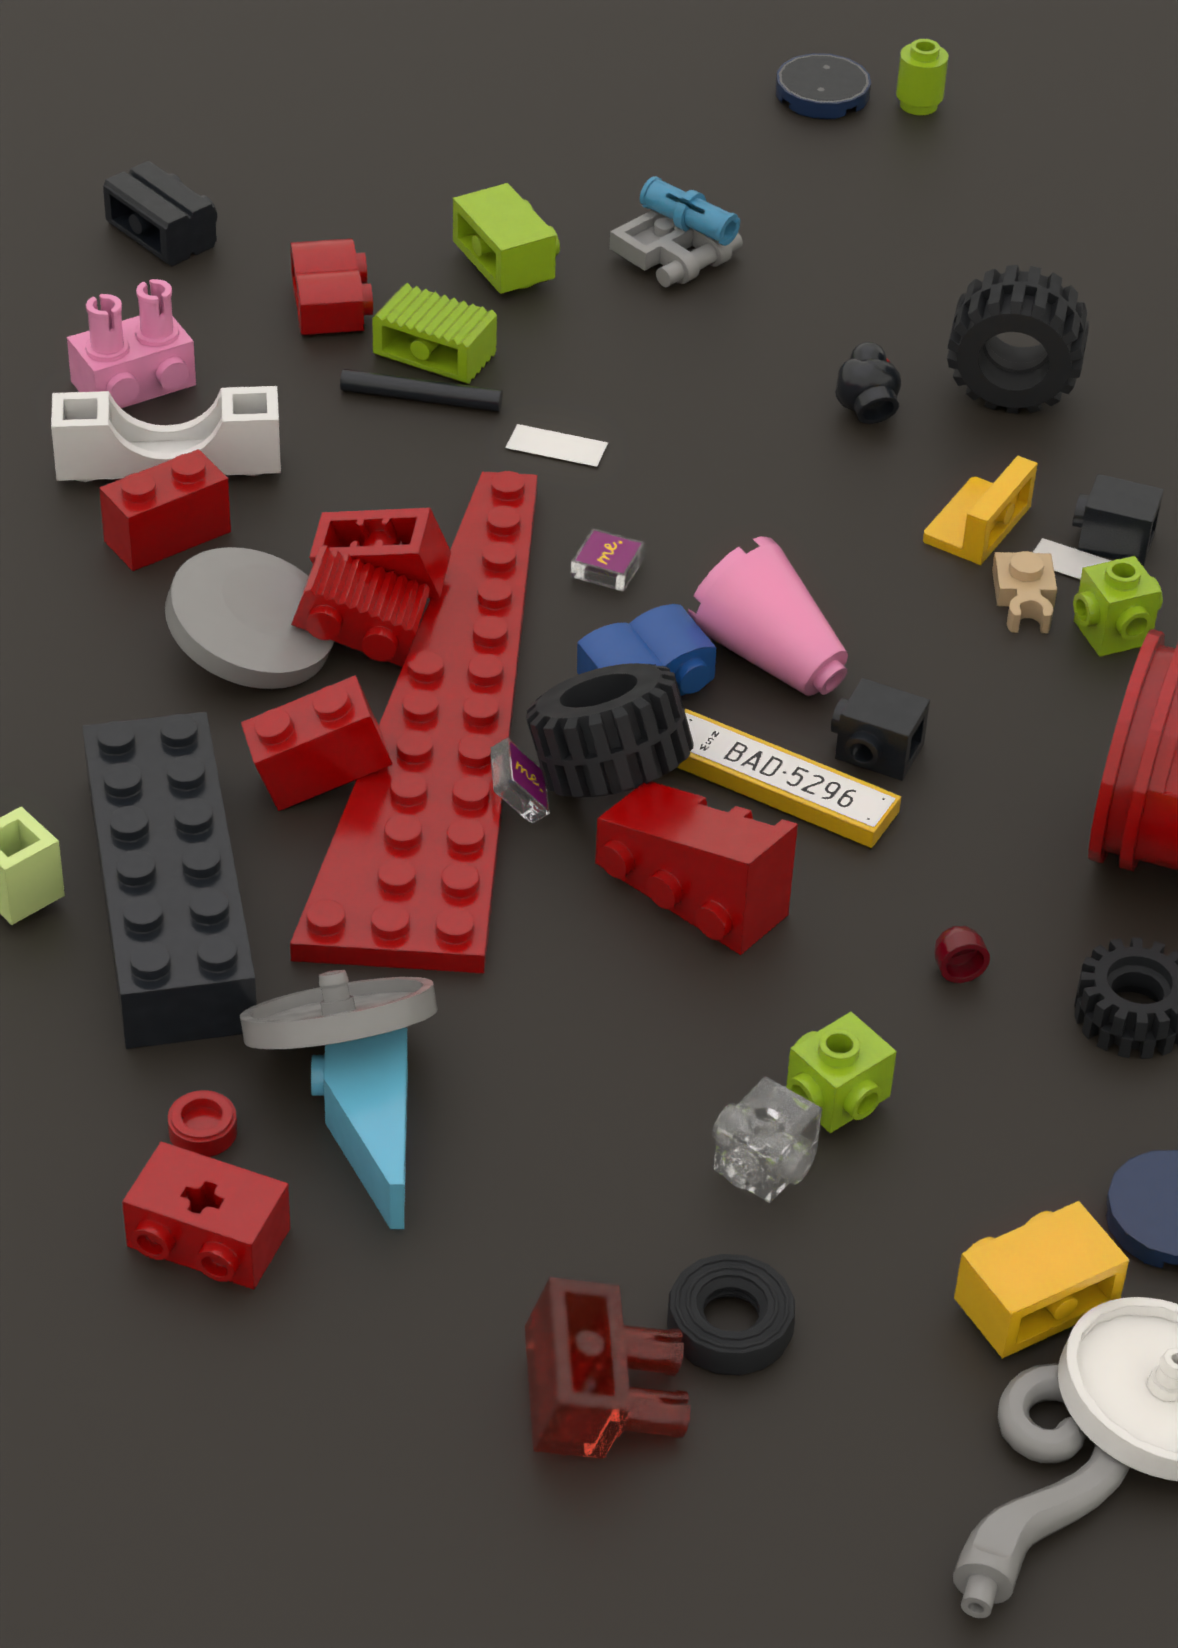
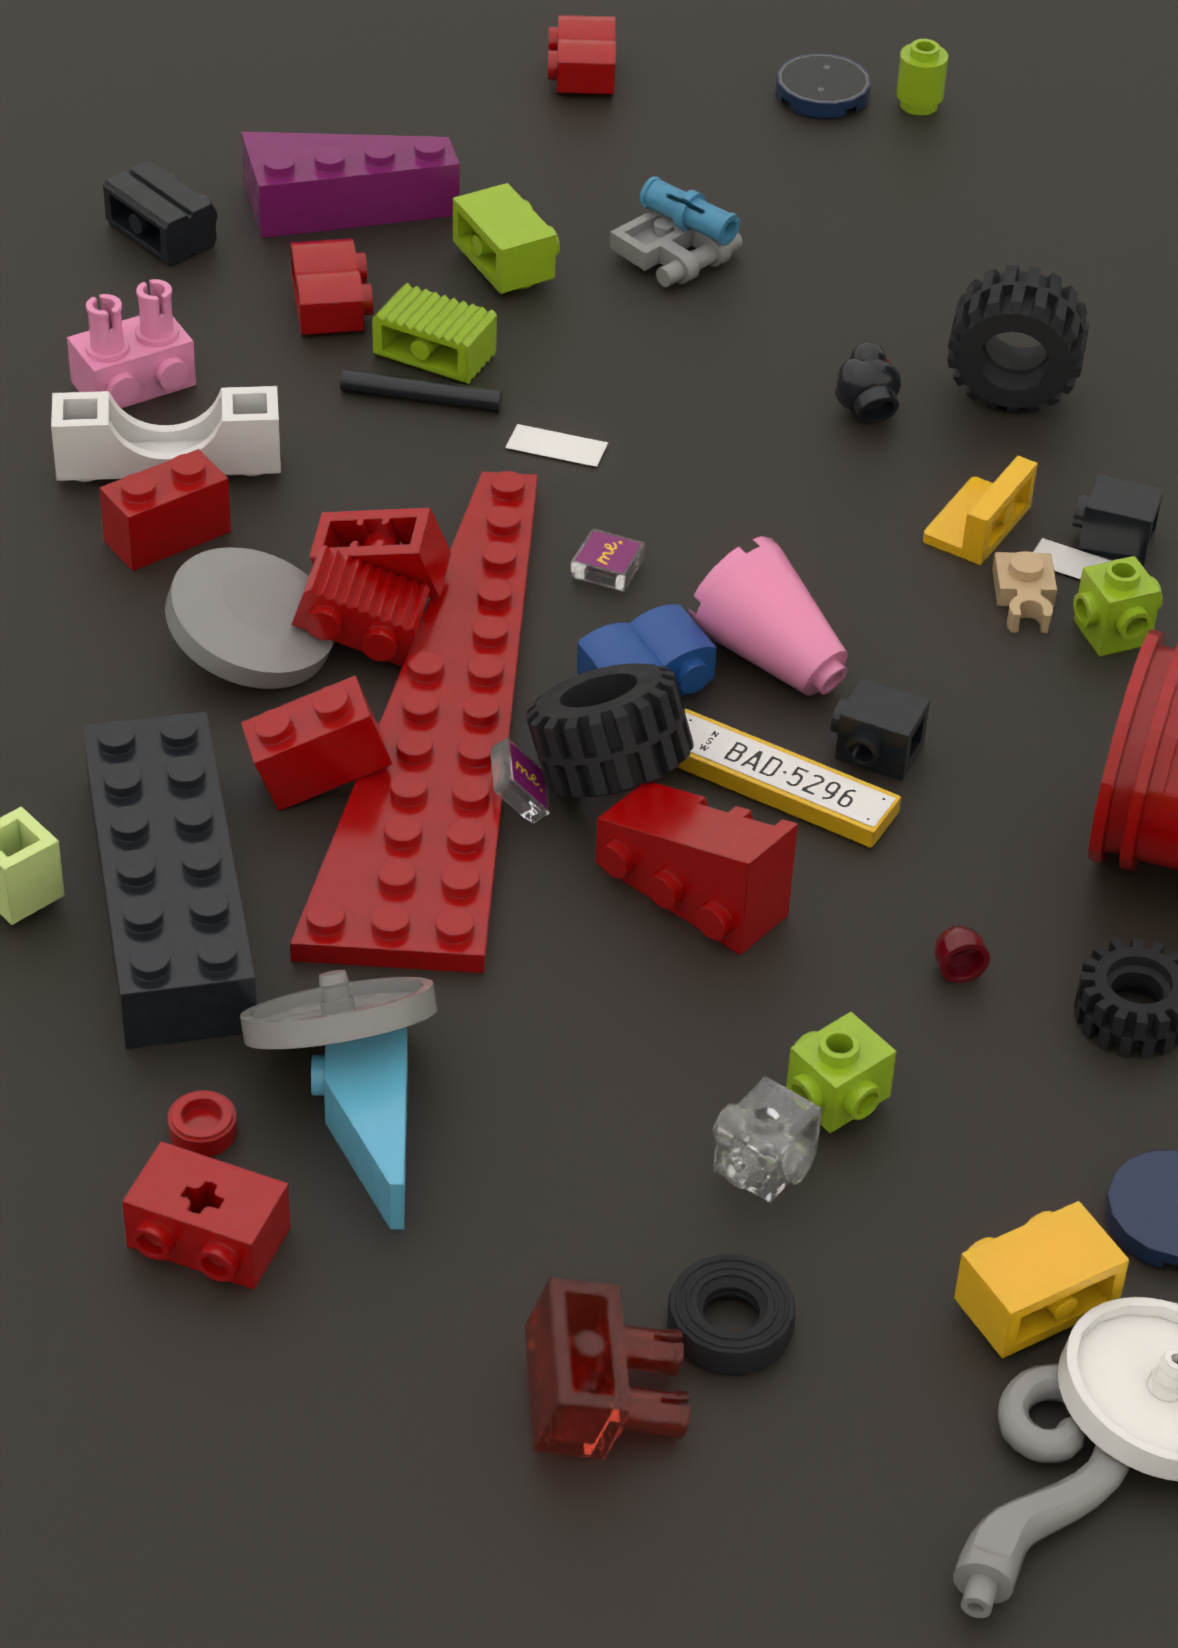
(346, 180): none -> magenta wedge
(583, 54): none -> red brick

